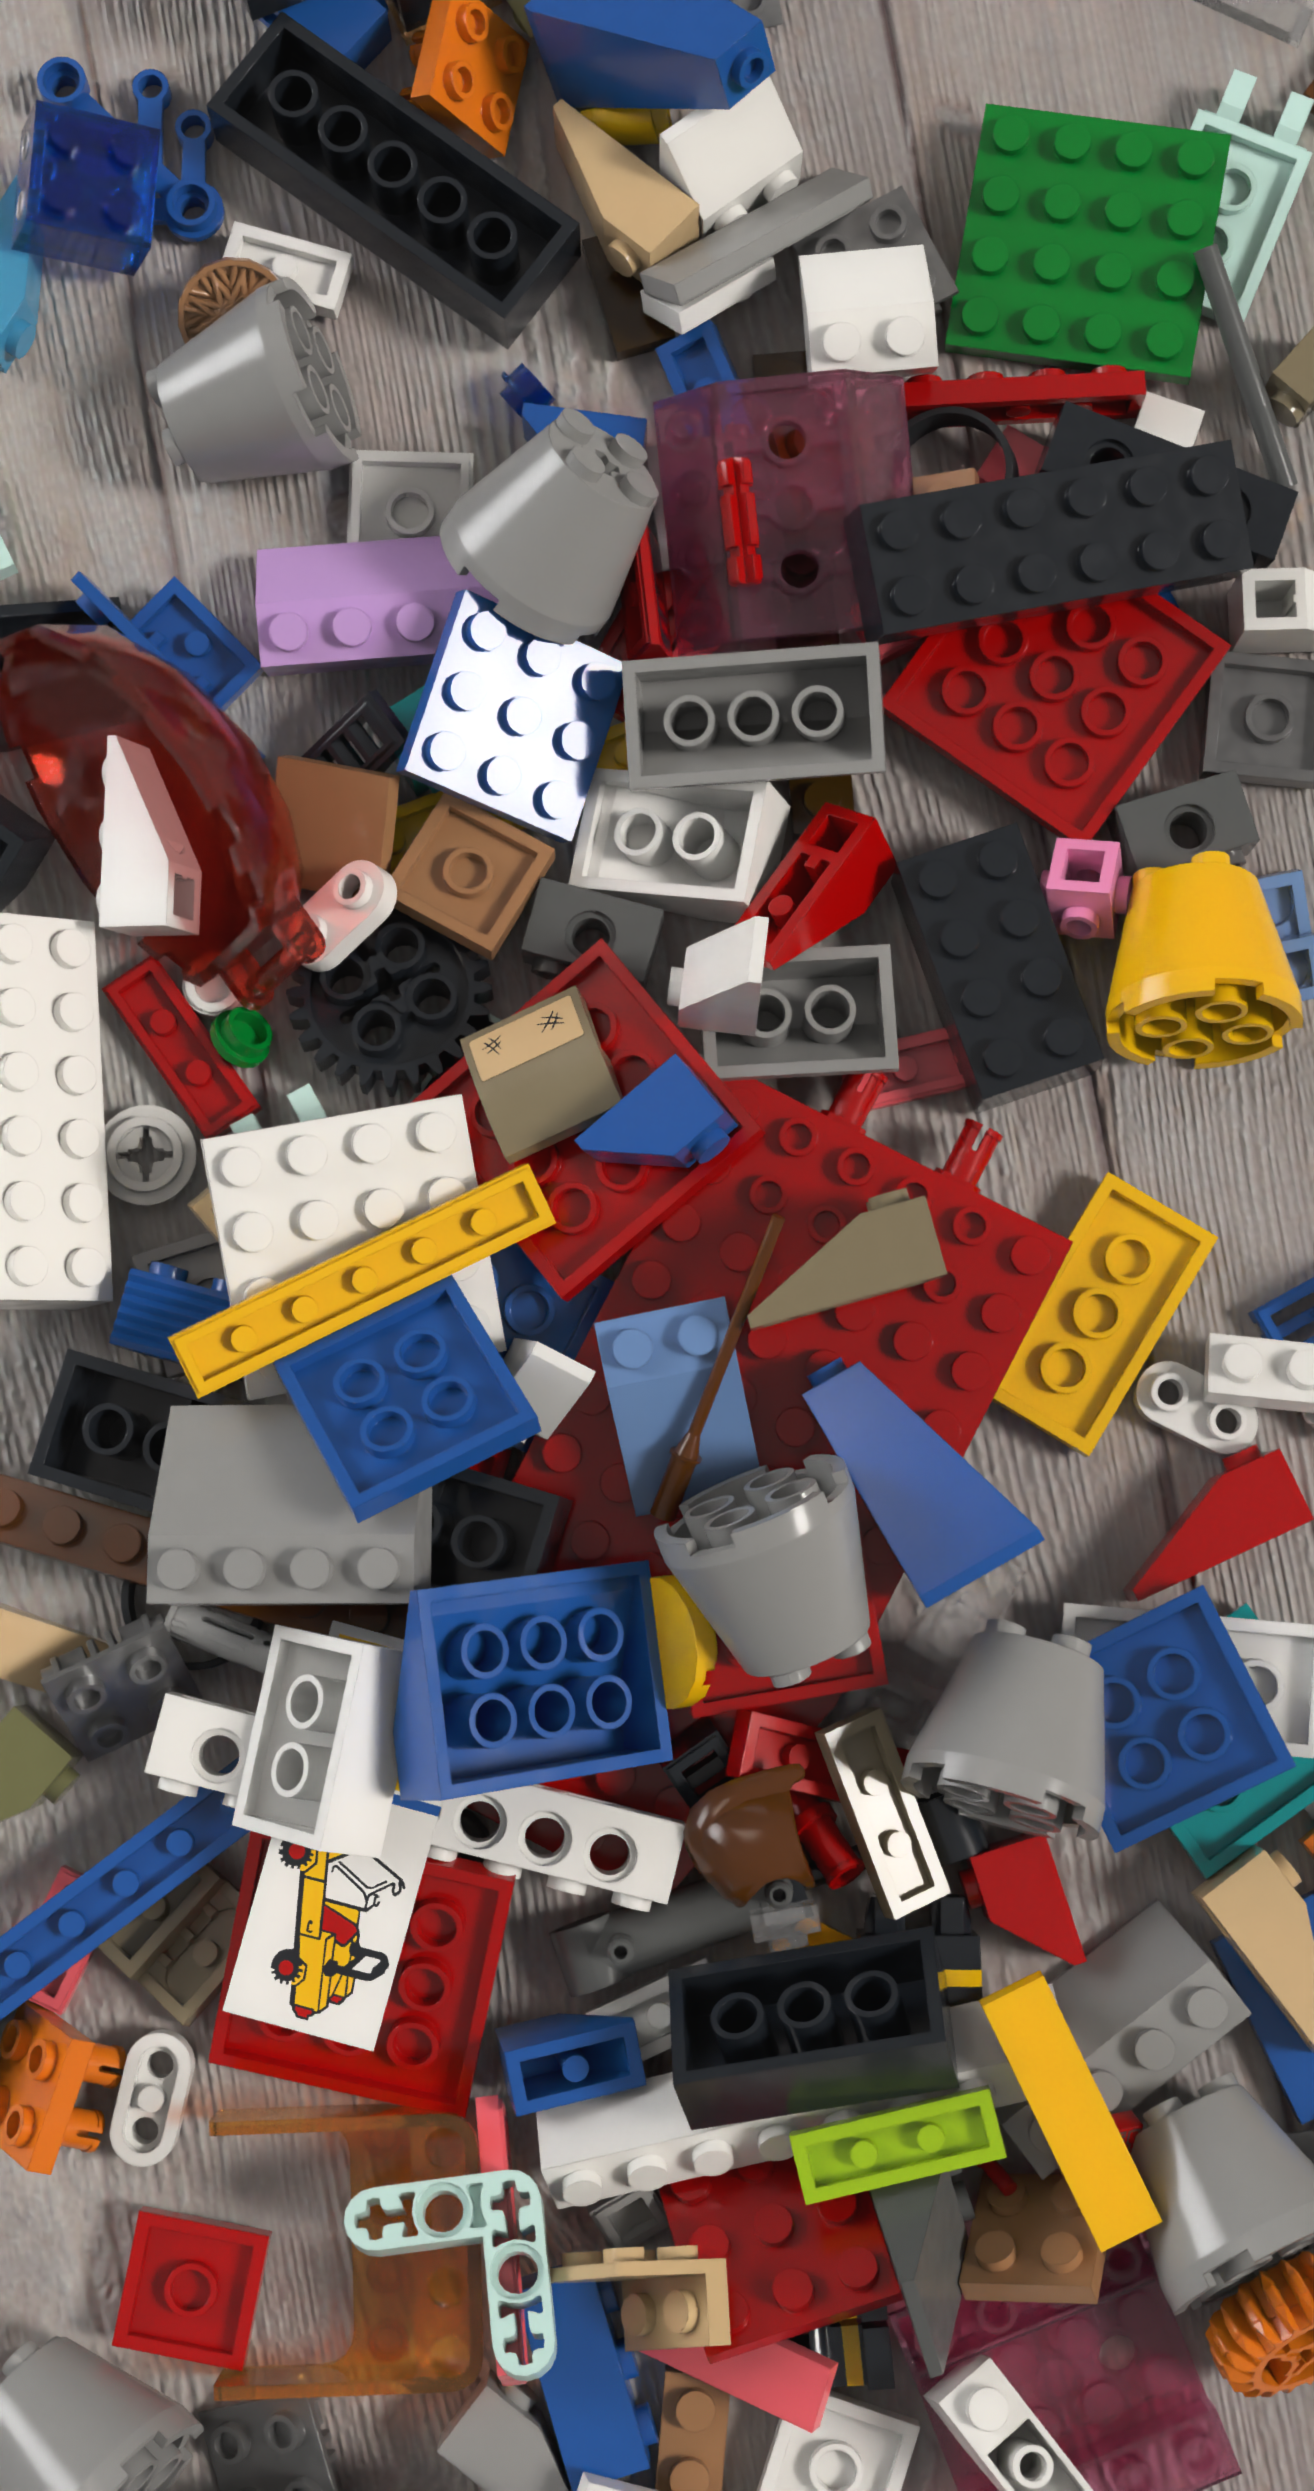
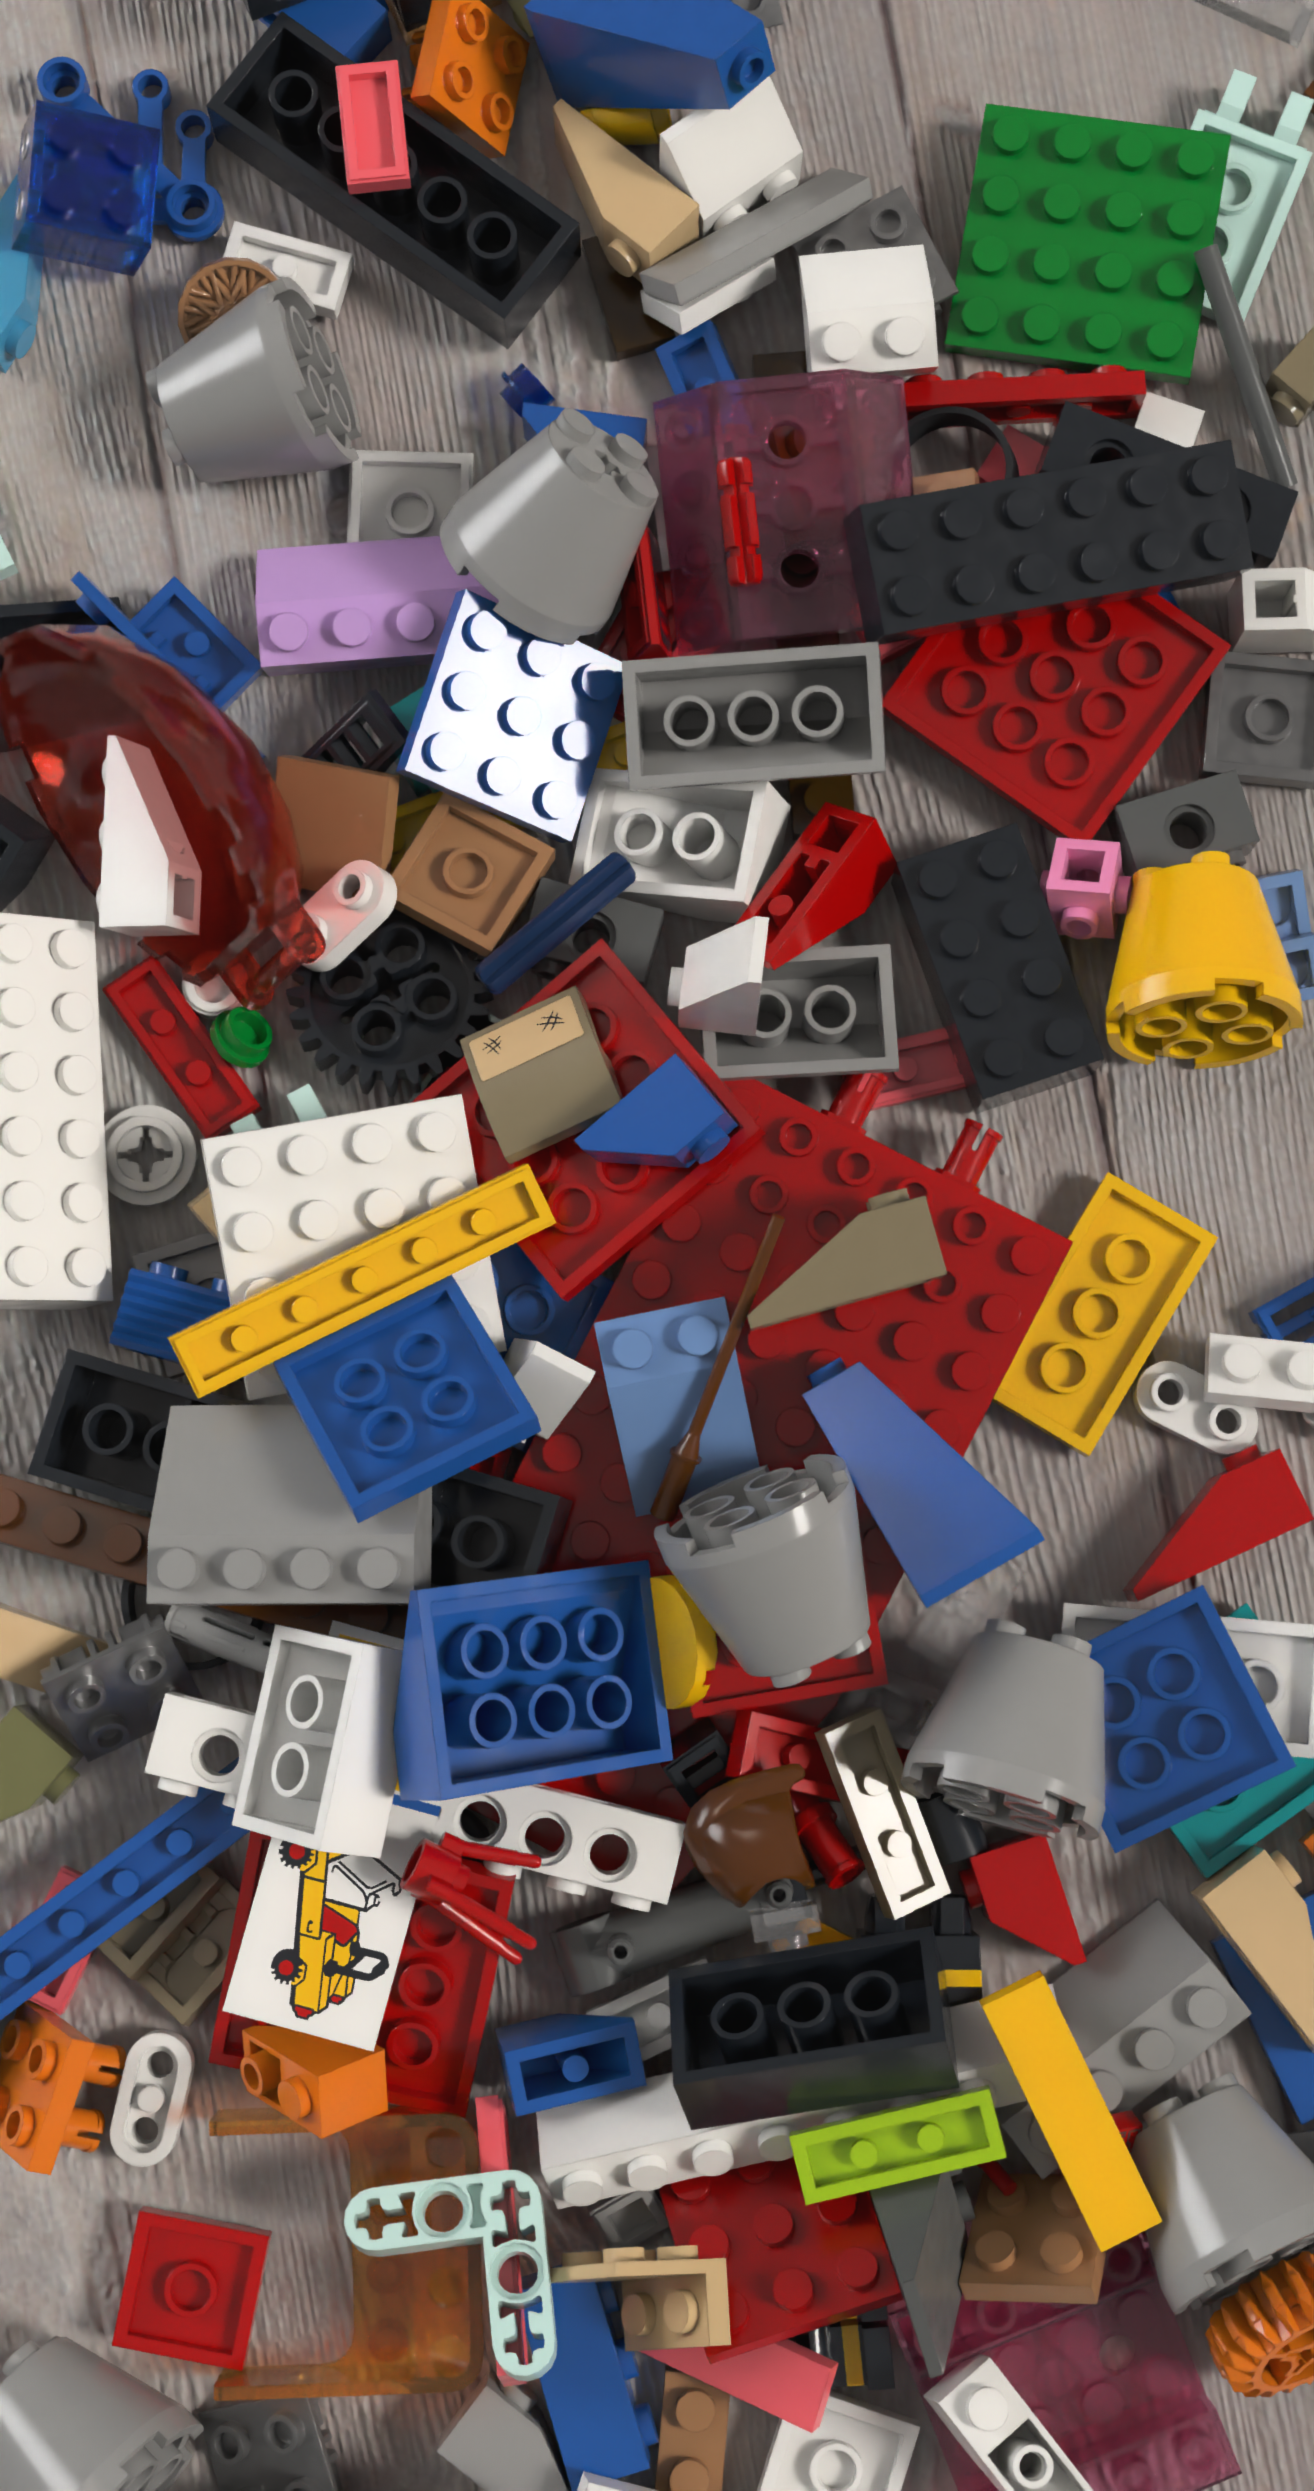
(314, 2078): none -> orange slope
(373, 127): none -> coral tile
(439, 1879): none -> red plant
(555, 923): none -> dark blue axle

